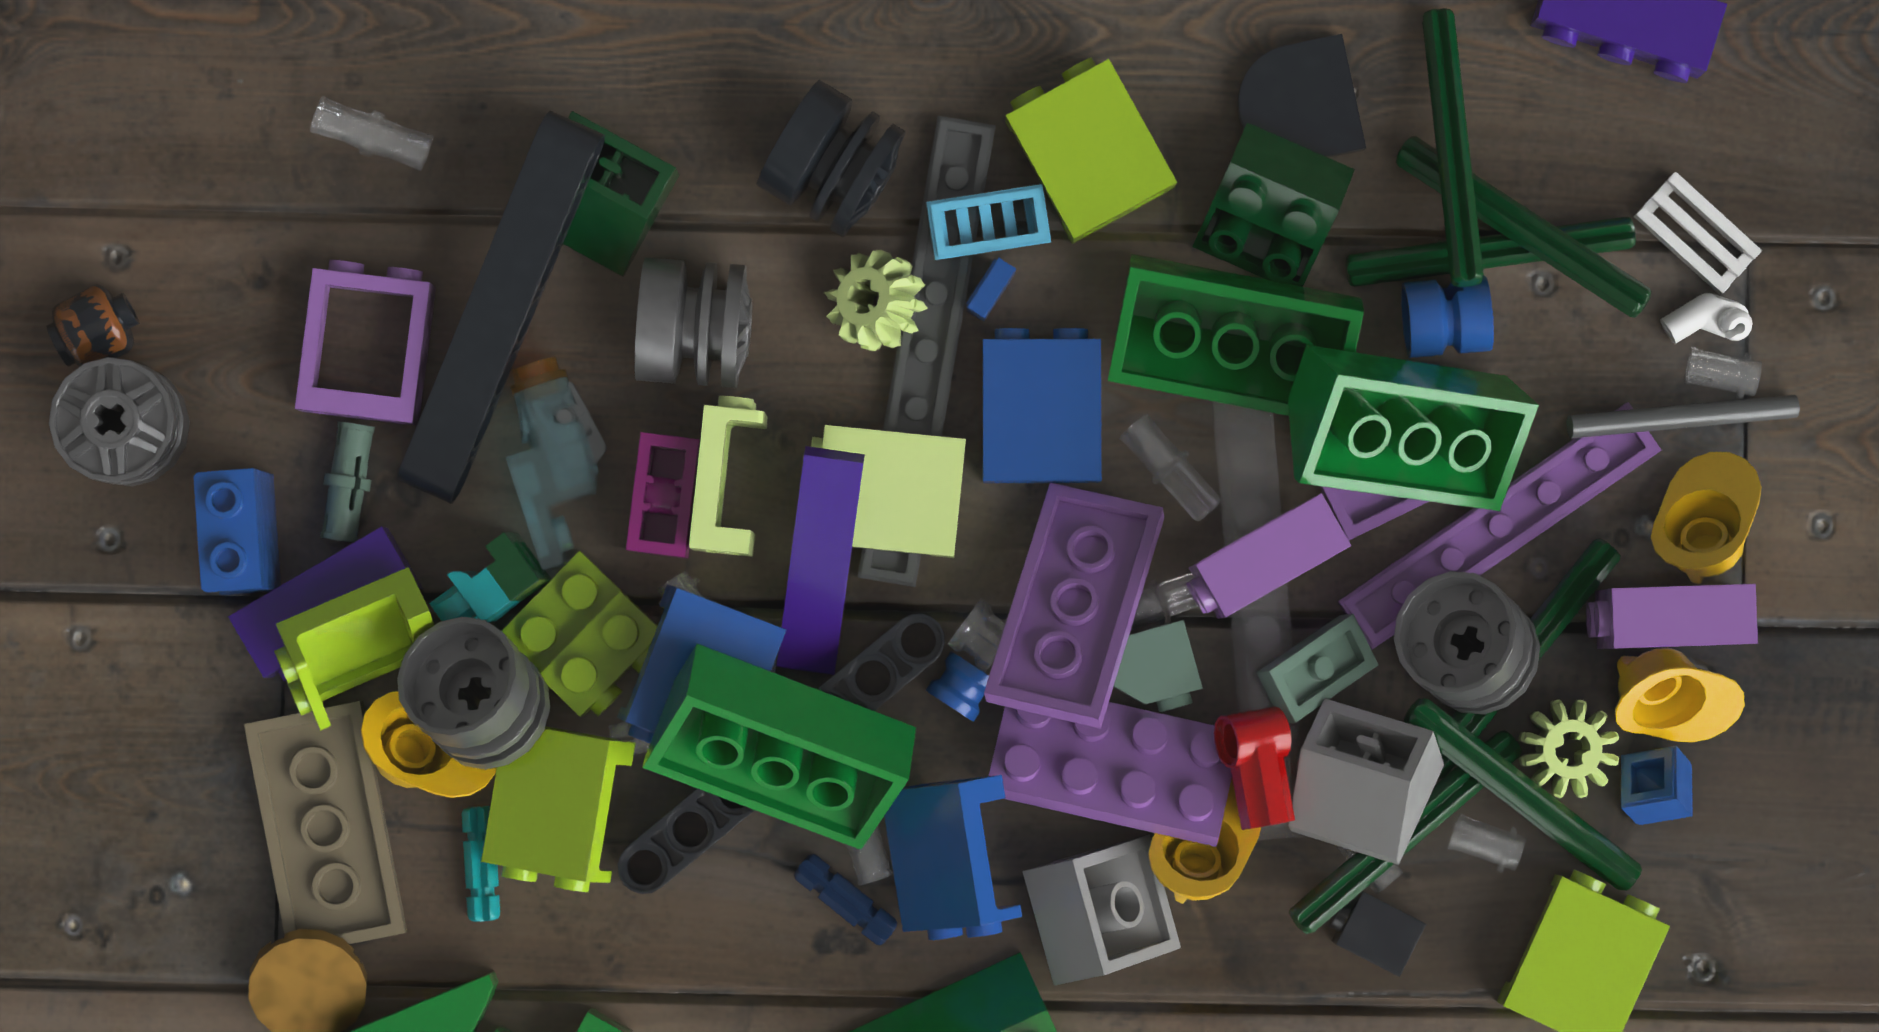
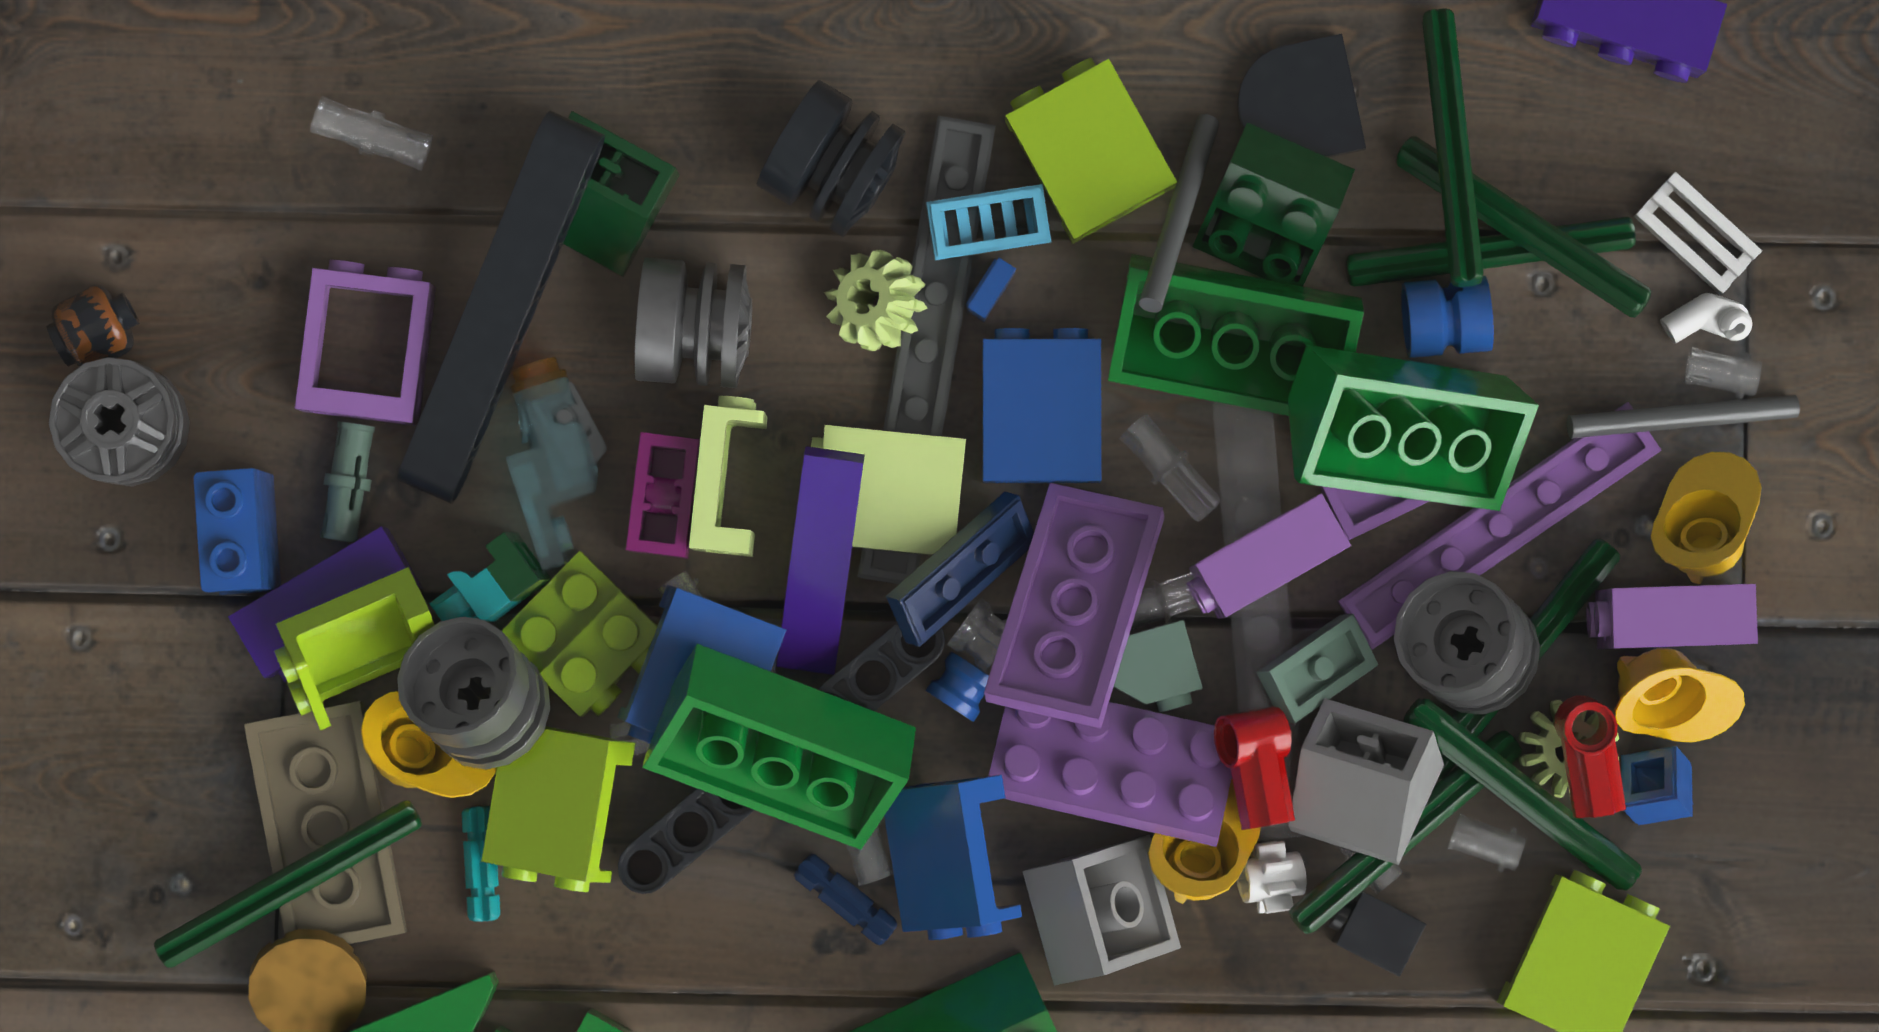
(287, 884): none -> dark green axle
(961, 569): none -> dark blue tile
(1179, 213): none -> dark grey bar
(1272, 877): none -> white gear
(1591, 763): none -> red piece

